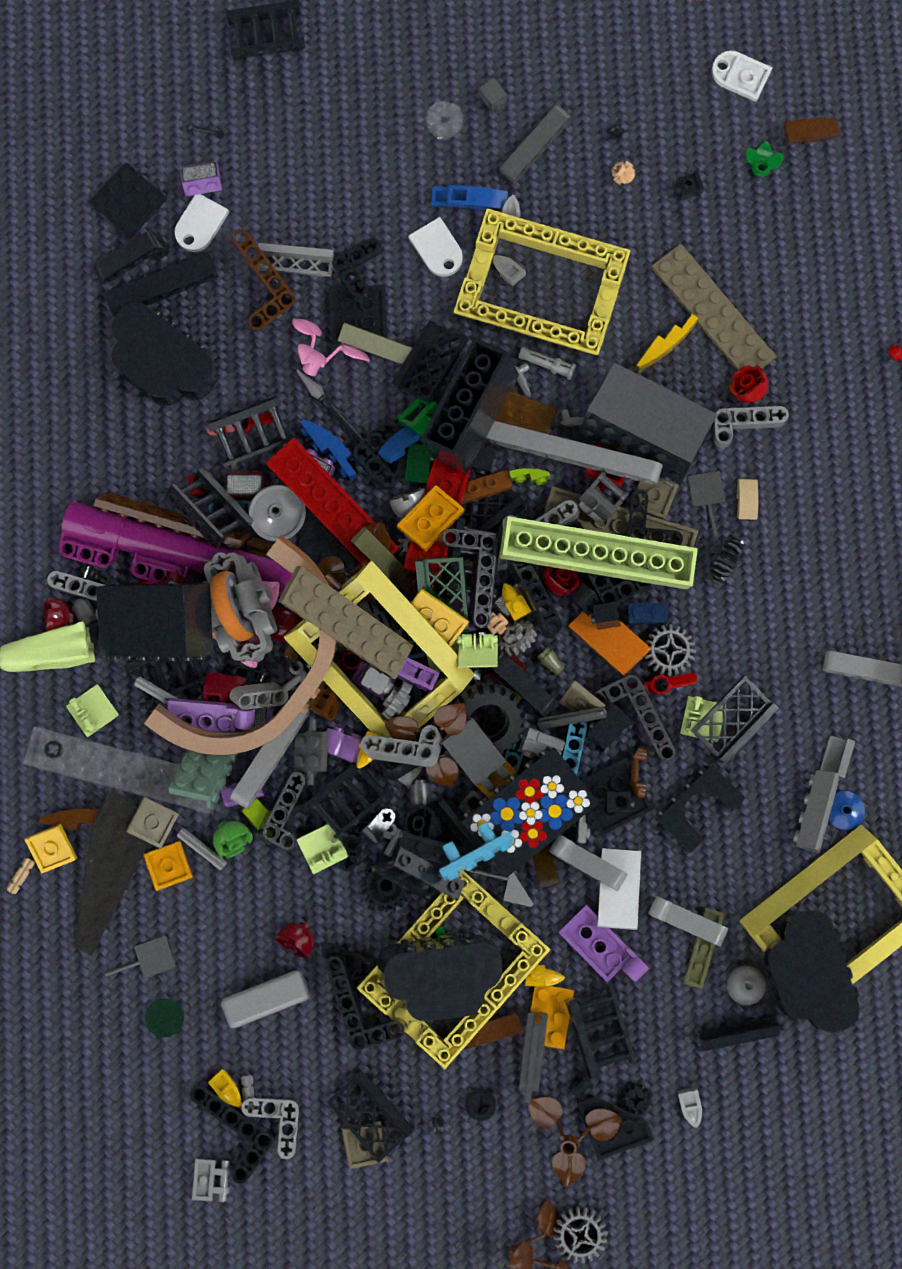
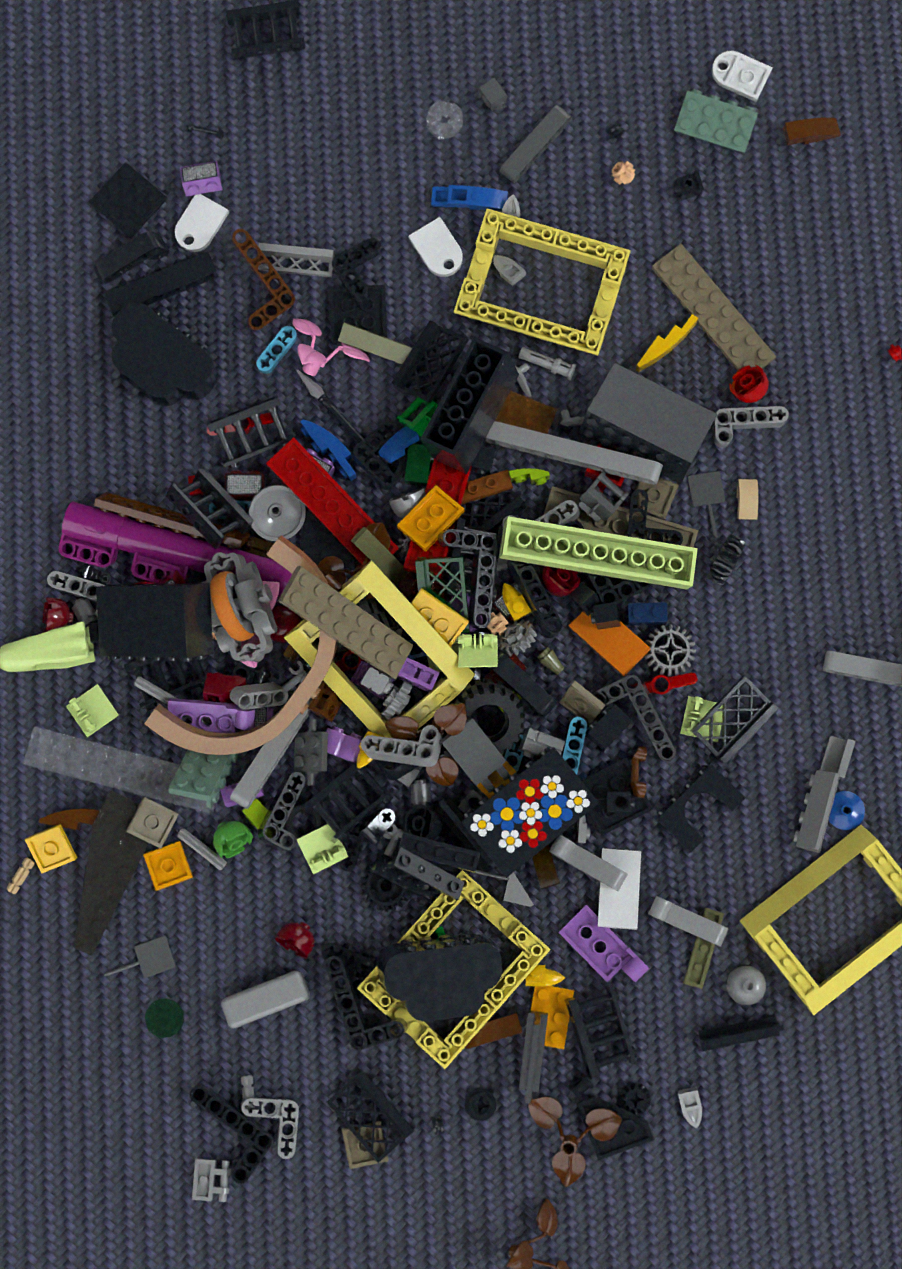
(52, 755): black bush -> none
(226, 1088): yellow plate -> none
(264, 357): none -> medium azure beam
(469, 861): medium azure plate -> none
(572, 718): dark grey axle -> none
(576, 1243): light grey gear -> none
(716, 121): none -> sand green bracket
(765, 158): green plate -> none
(811, 973): black brick -> none

